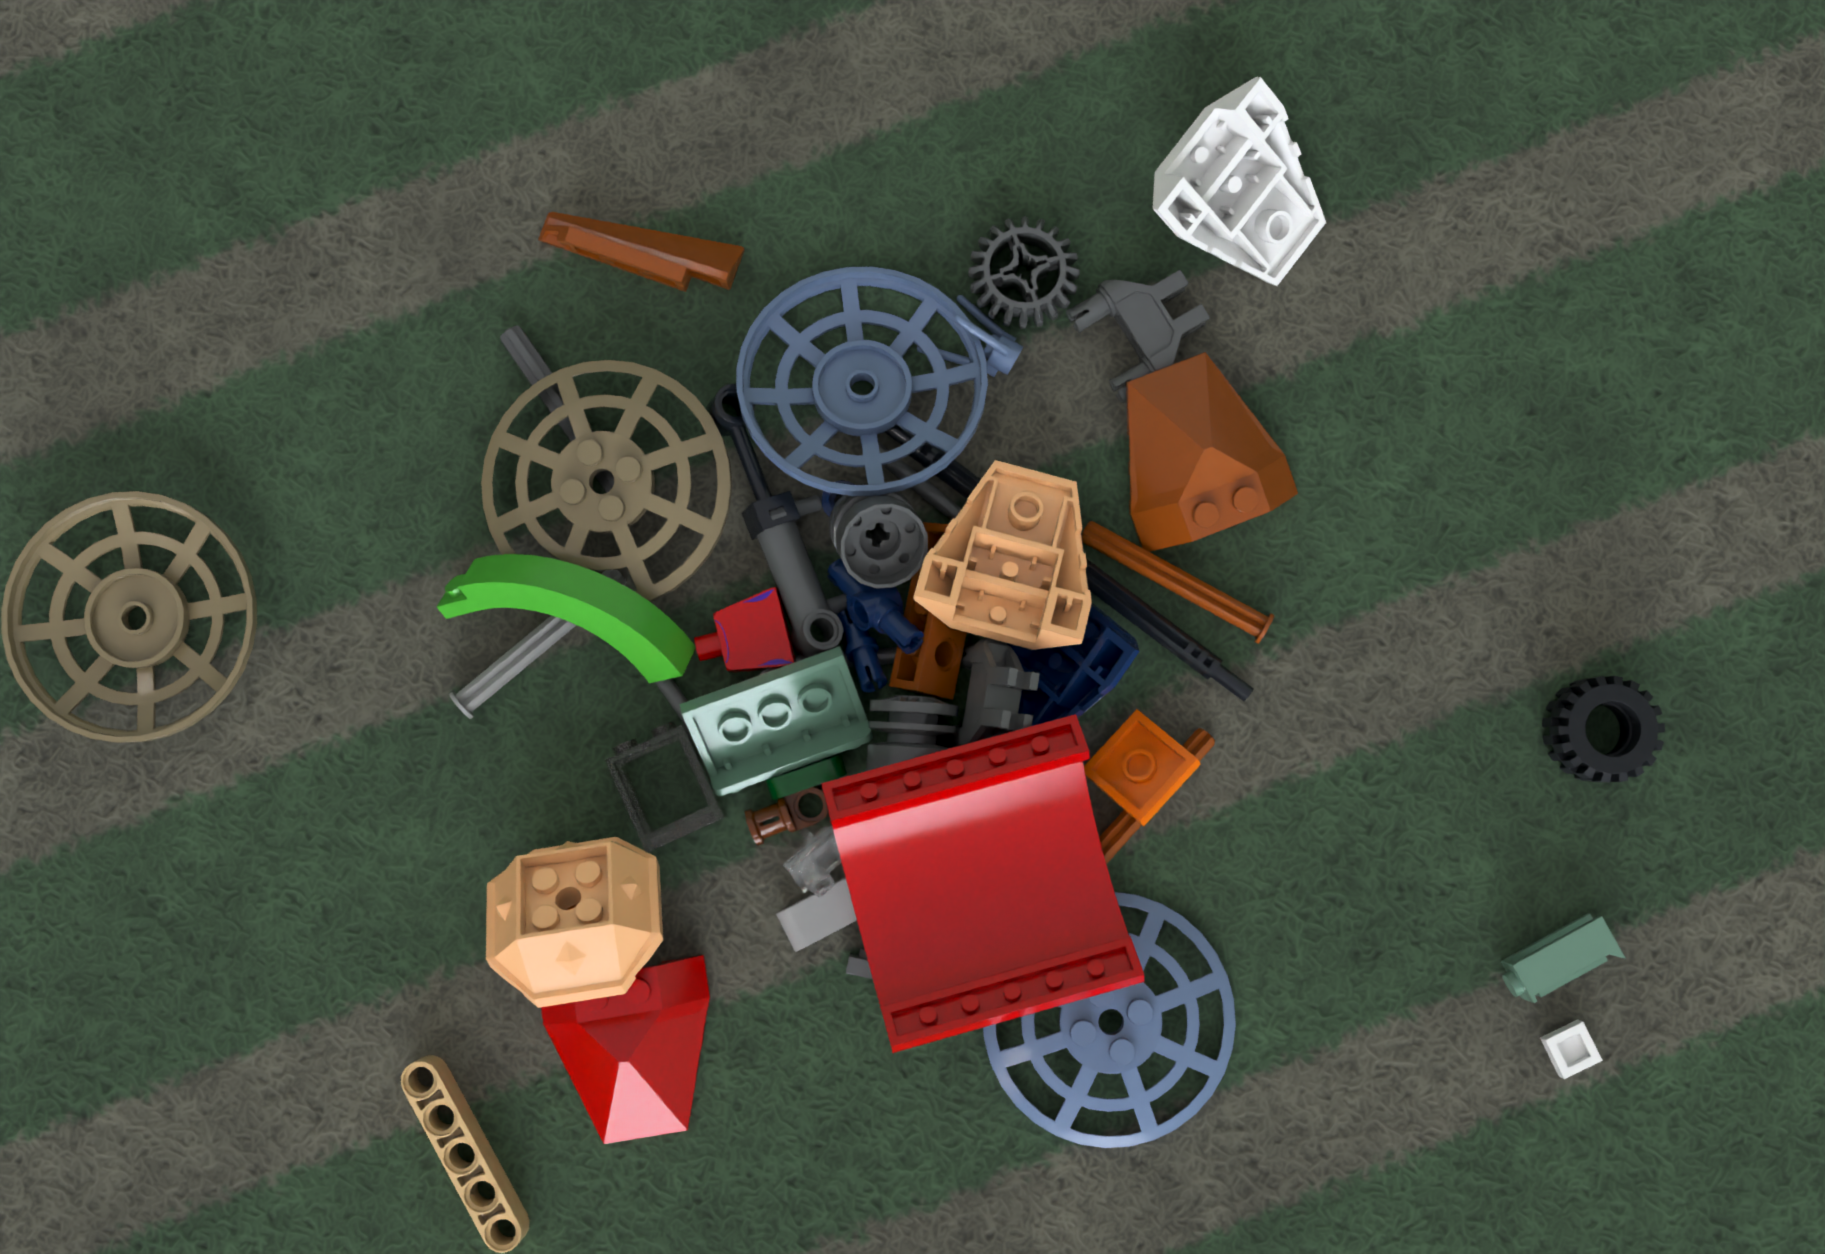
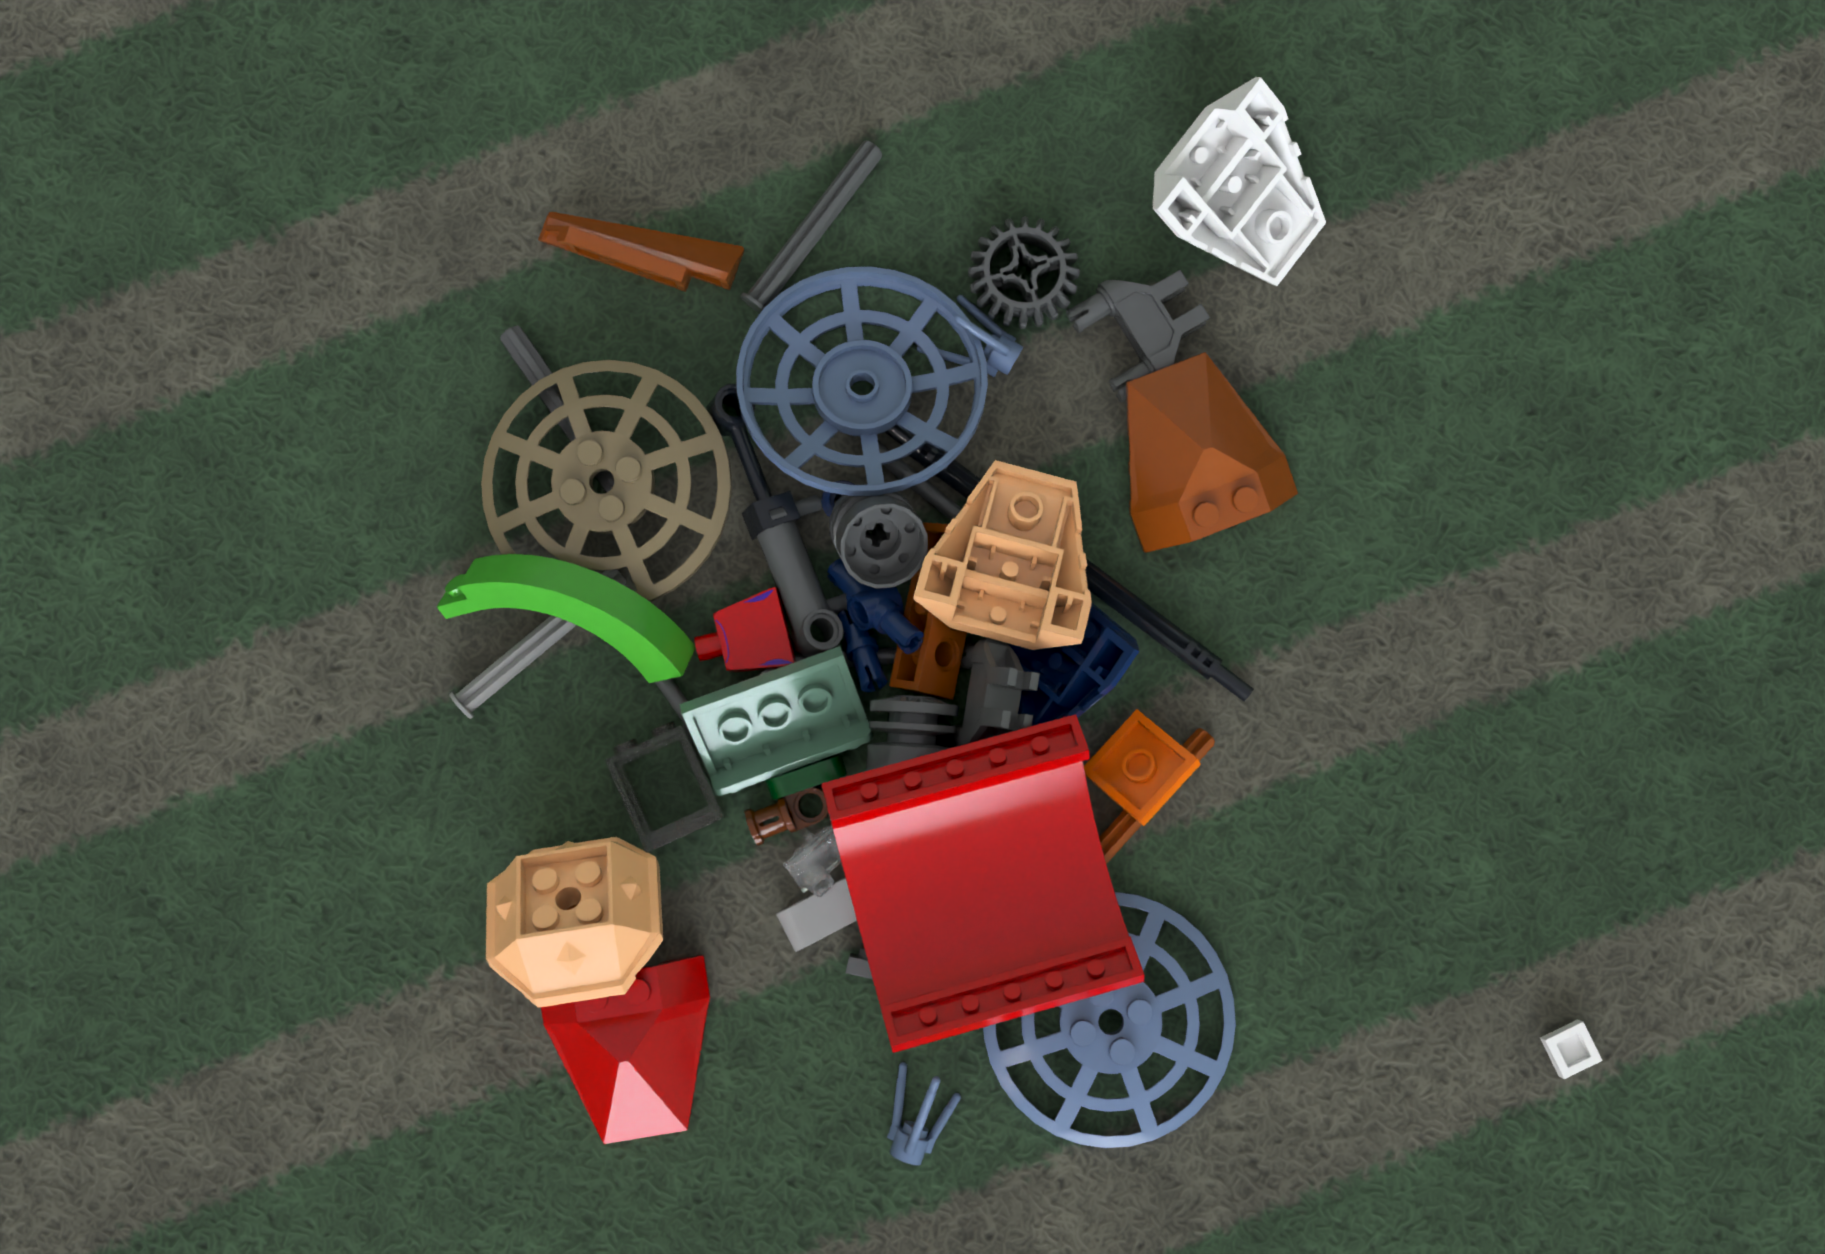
(108, 613): dark tan dish -> none
(465, 1174): tan beam -> none
(813, 226): none -> dark grey axle
(911, 1140): none -> sand blue plant
(1177, 580): dark orange axle -> none
(1559, 958): sand green window -> none
(1636, 722): black tyre -> none

